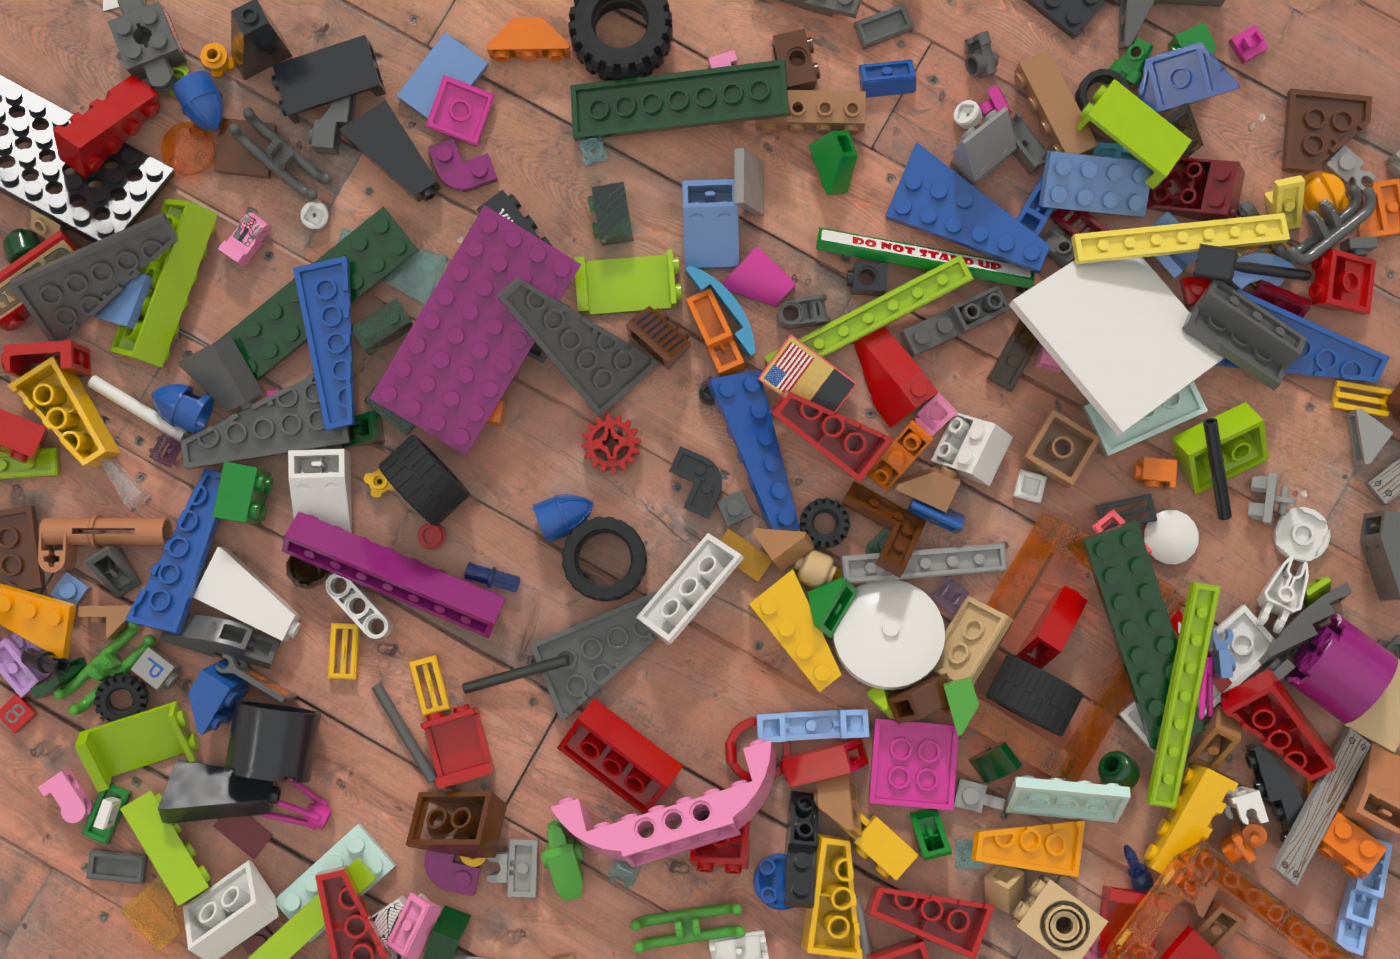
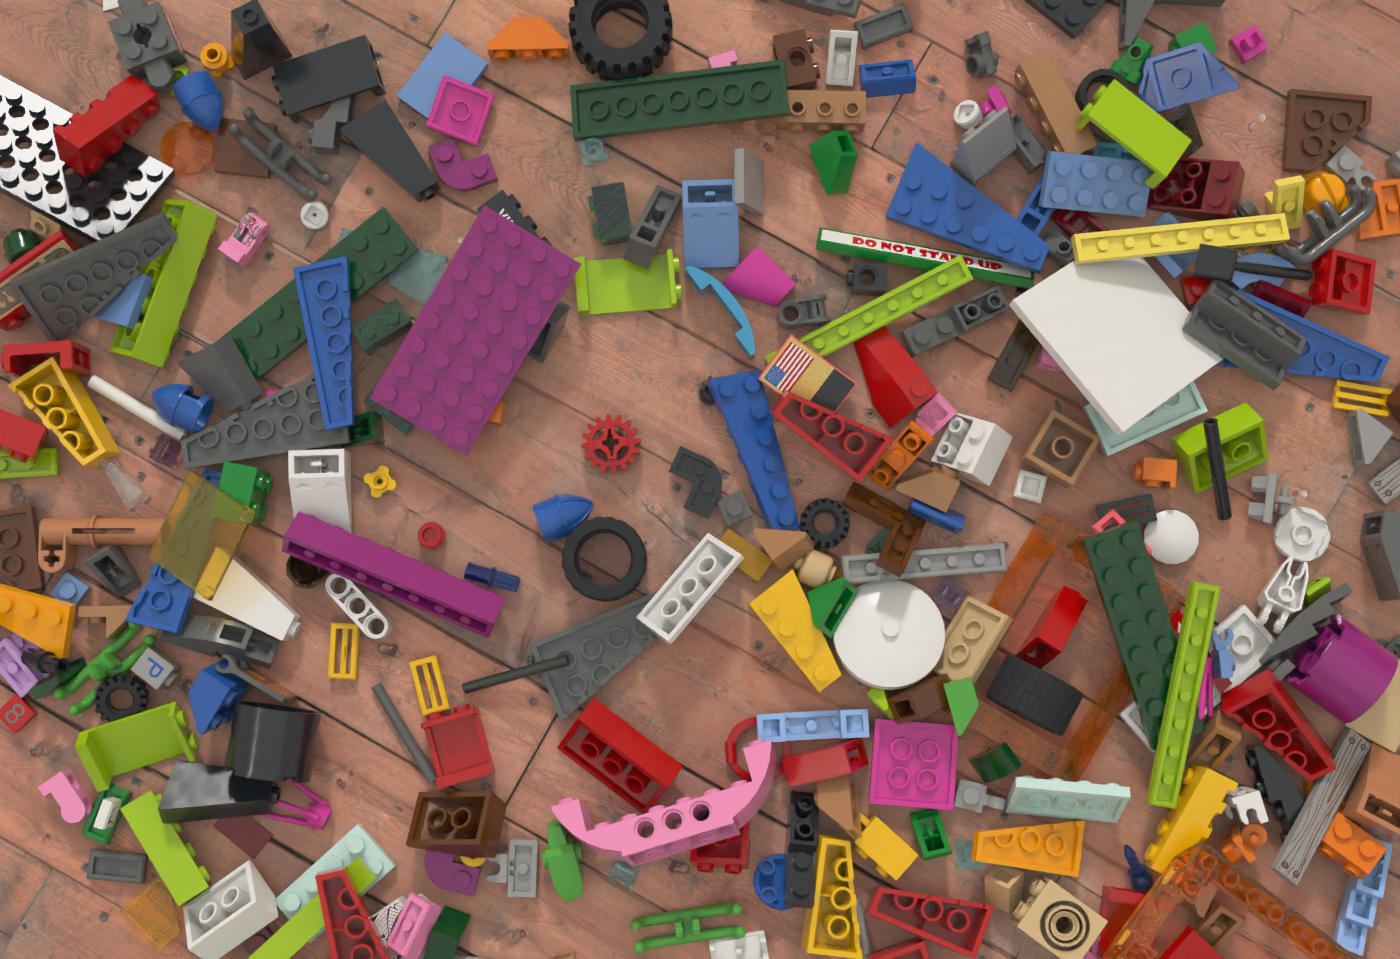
(201, 535): none -> clear yellow piece
(423, 480): black tyre -> none
(587, 355): dark grey wing -> none
(652, 227): none -> dark grey slope
(658, 336): reddish brown slope -> none
(715, 333): orange slope -> none
(841, 57): none -> white slope
(1119, 769): dark green head -> none
(1359, 245): dark grey plate -> none

